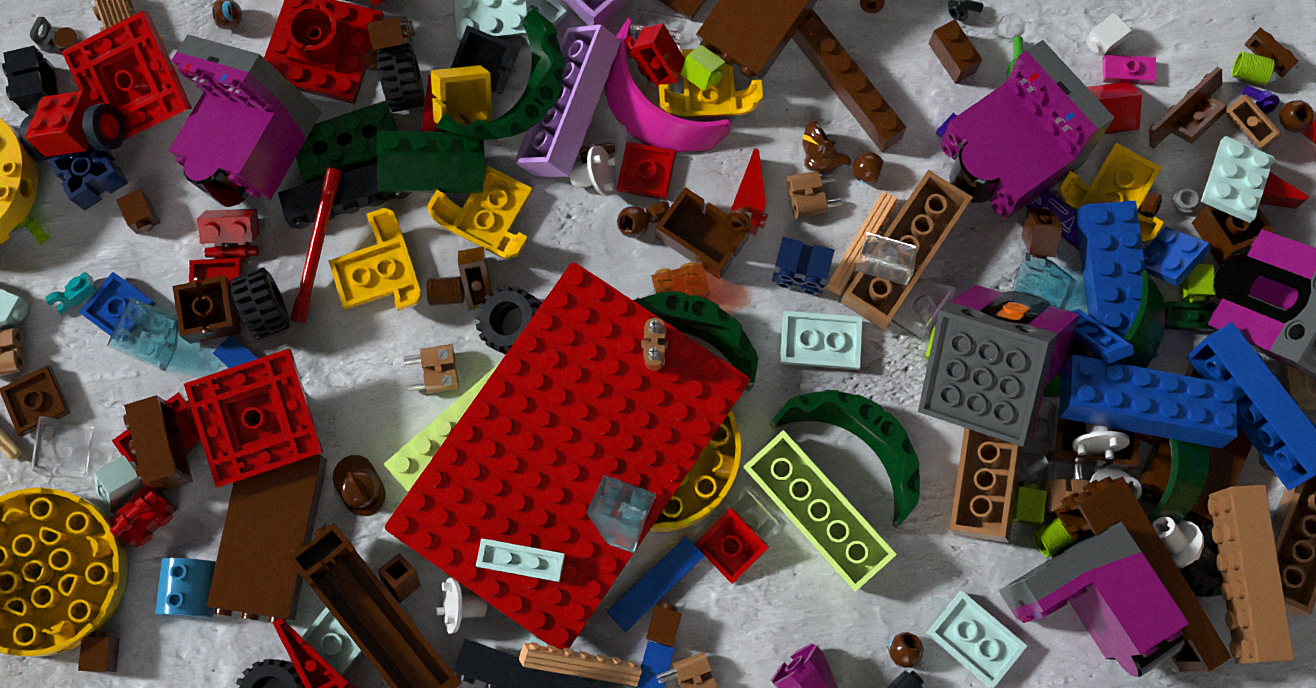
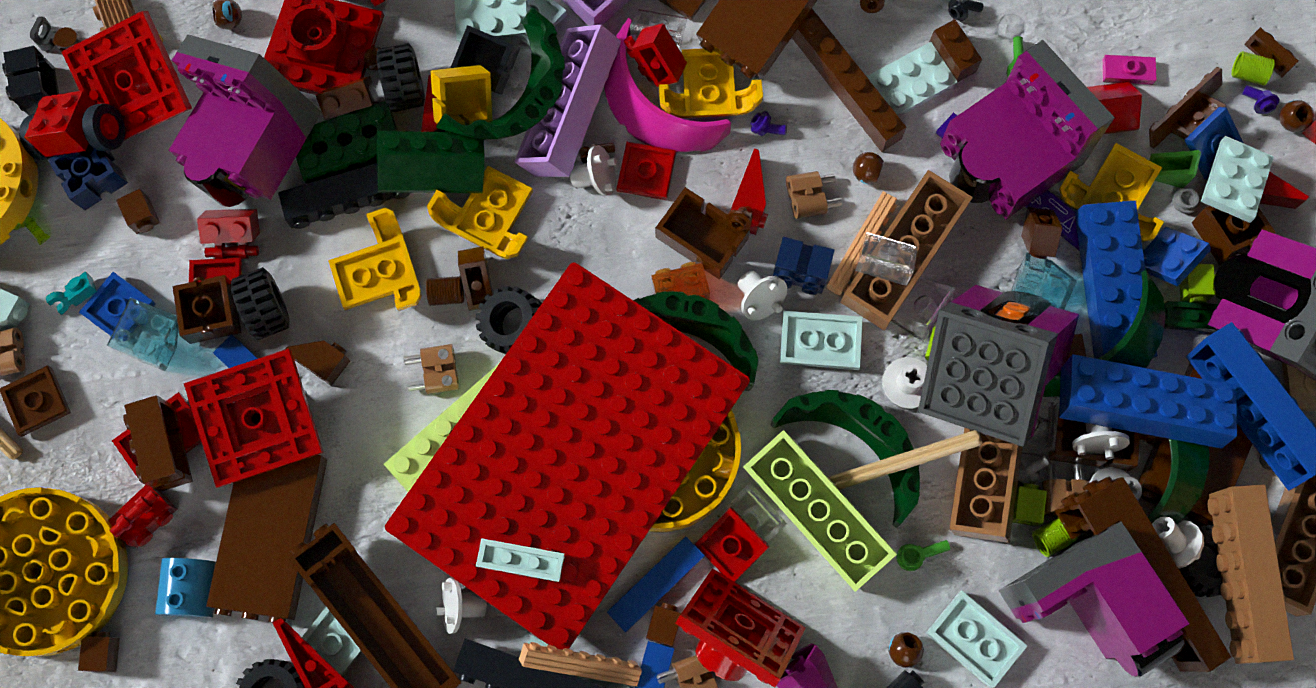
(61, 448): clear slope -> none
(116, 482): light aqua slope -> none
(321, 359): none -> reddish brown slope
(329, 190): red piece -> none
(347, 97): none -> reddish brown brick
(359, 485): reddish brown piece -> none
(390, 32): reddish brown brick -> none
(399, 577): reddish brown brick -> none
(620, 512): clear light blue slope -> none
(633, 221): reddish brown piece -> none
(654, 344): medium nougat piece -> none
(657, 211): reddish brown tile -> none
(703, 68): lime brick -> none
(739, 631): none -> red piece
(761, 295): none -> white piece
(762, 125): none -> dark purple plate
(820, 151): reddish brown hair -> none
(904, 382): none -> white piece
(907, 460): none -> tan axle
(911, 556): none -> bright green plate
(913, 79): none -> light aqua plate
(1100, 339): blue tile -> none
(1107, 35): white brick -> none
(1151, 204): reddish brown tile -> none
(1177, 167): none -> bright green slope
(1208, 137): none -> blue plate
(1253, 123): medium nougat brick -> none

